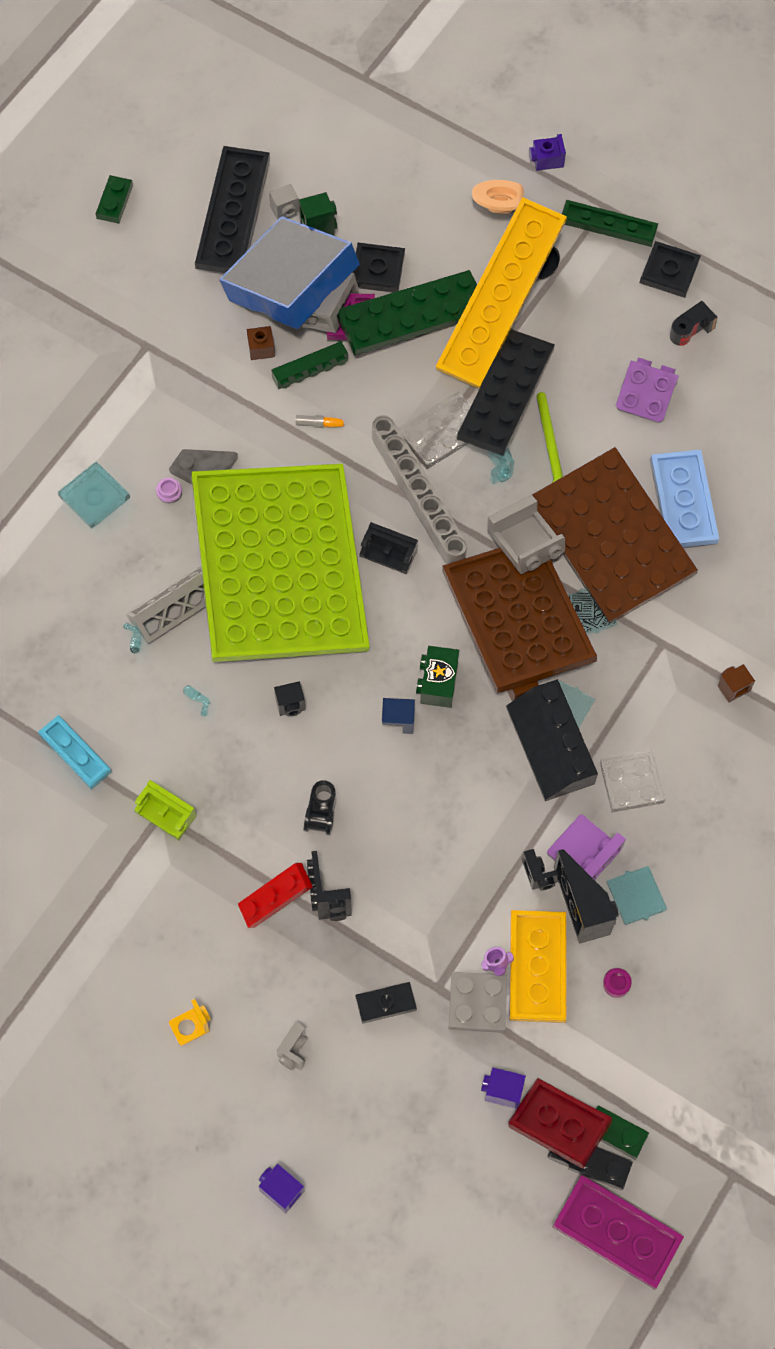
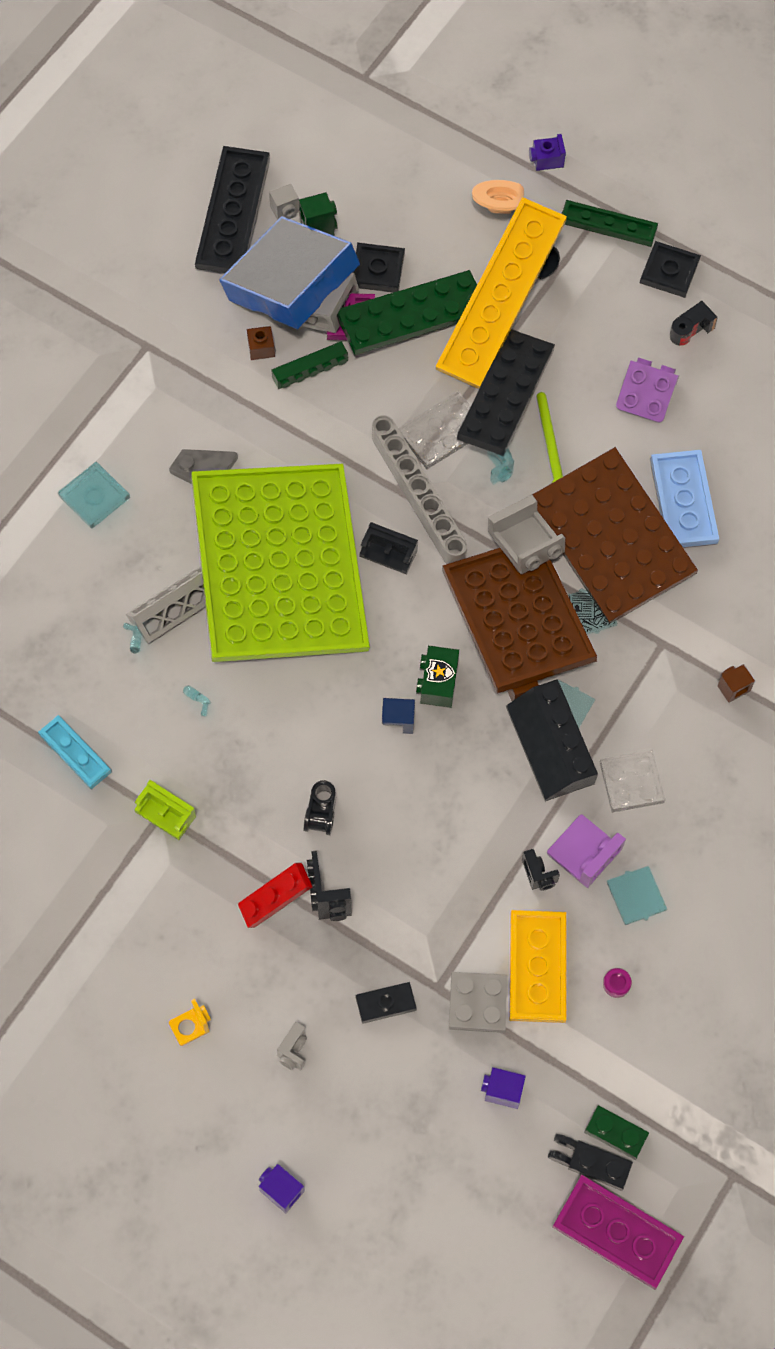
(114, 199): dark green plate -> none
(168, 490): lavender plate -> none
(289, 699): black plate -> none
(319, 421): light grey piece -> none
(492, 956): medium lavender plate -> none
(560, 1123): dark red tile -> none
(585, 899): black slope -> none

